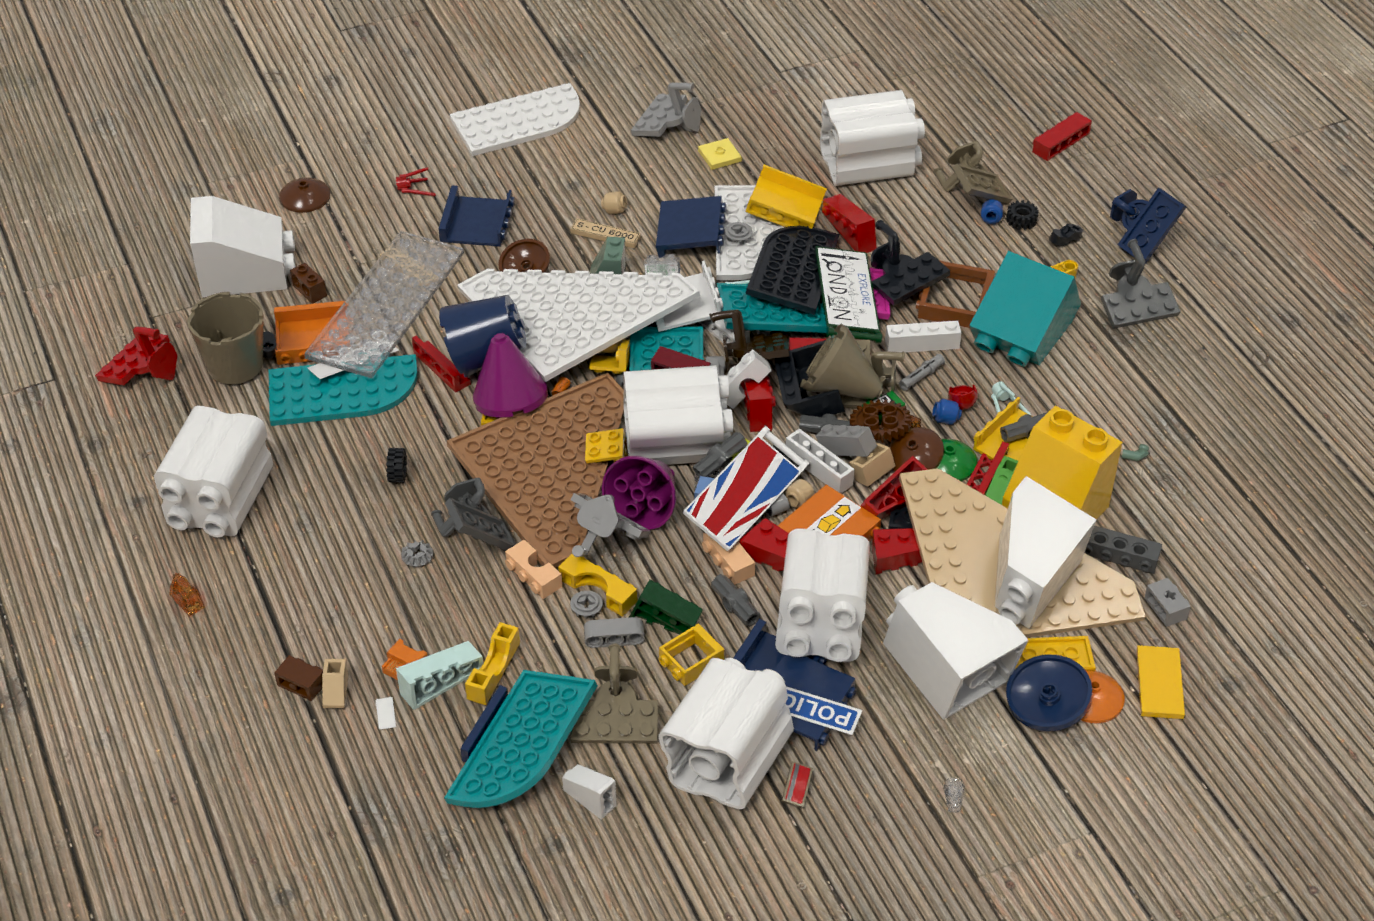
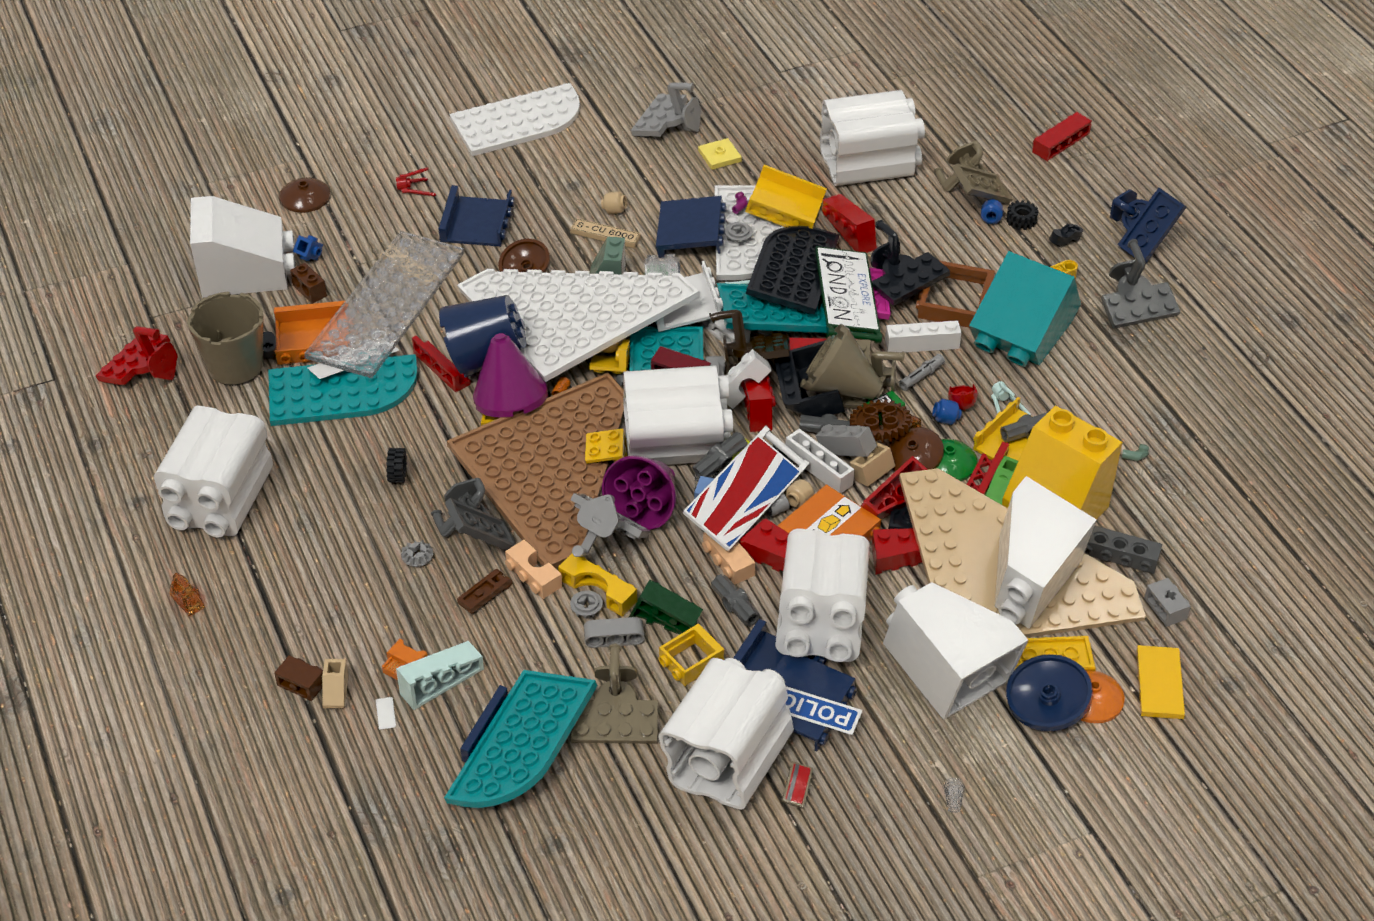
(308, 247): none -> blue brick
(484, 591): none -> reddish brown plate
(502, 648): yellow arch -> none
(591, 789): white slope -> none
(741, 201): none -> magenta arm

